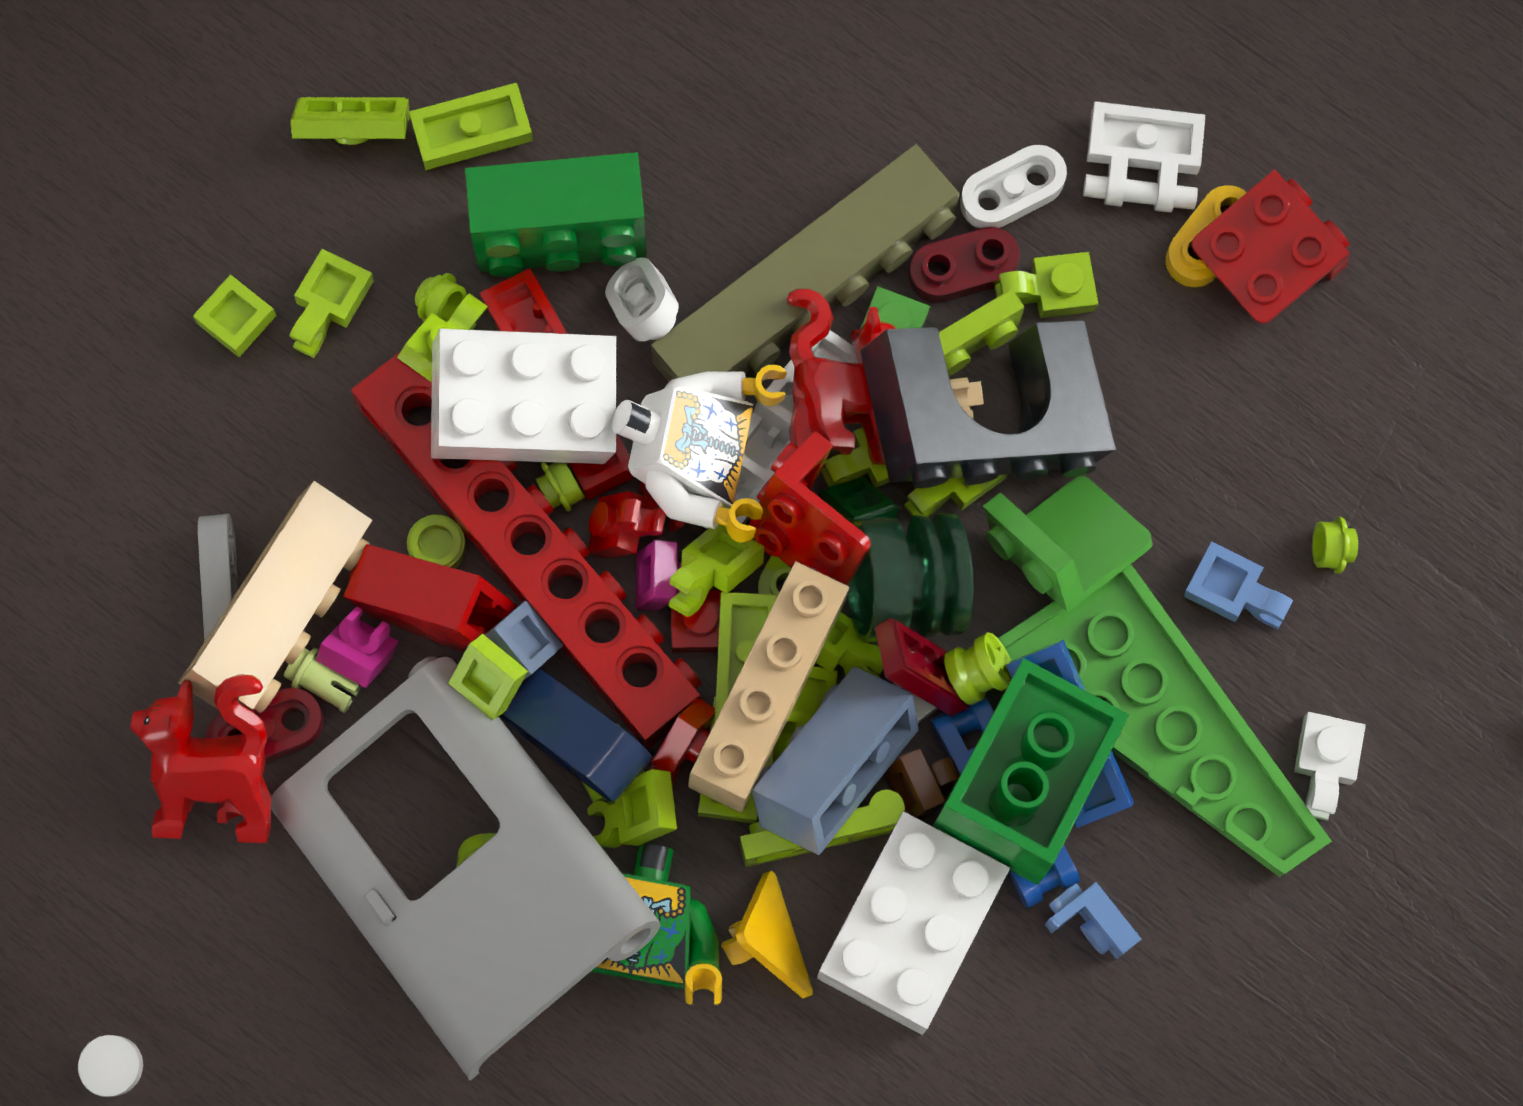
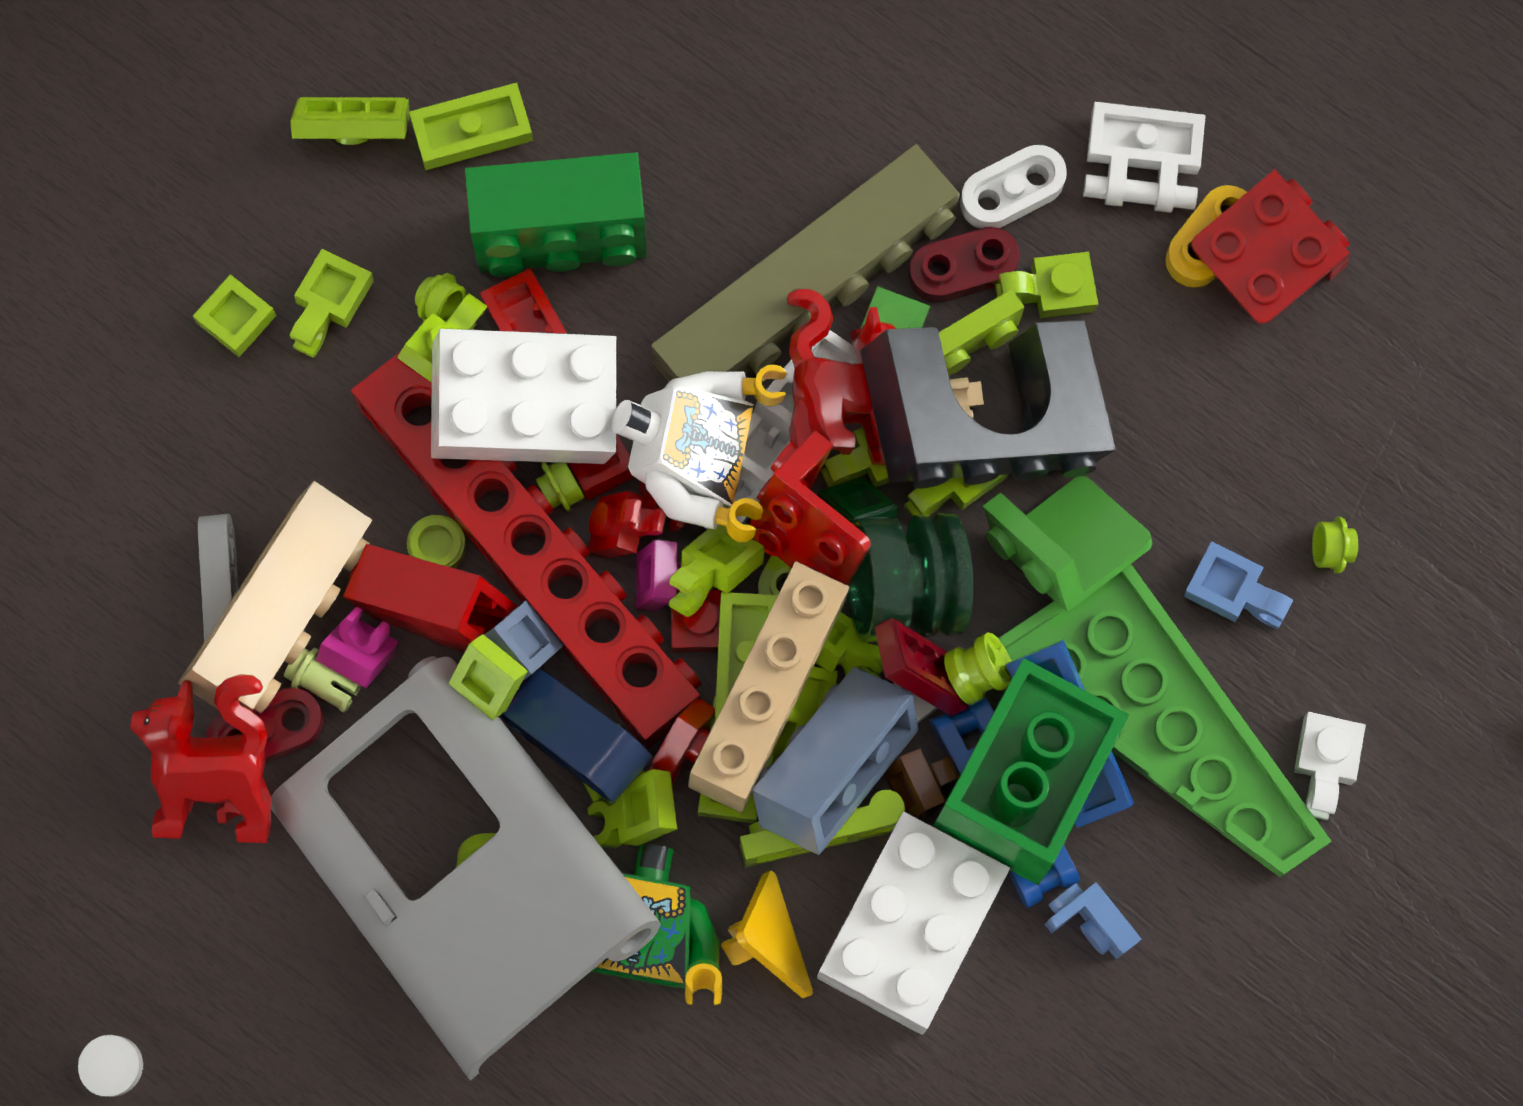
(642, 300): white plate -> none

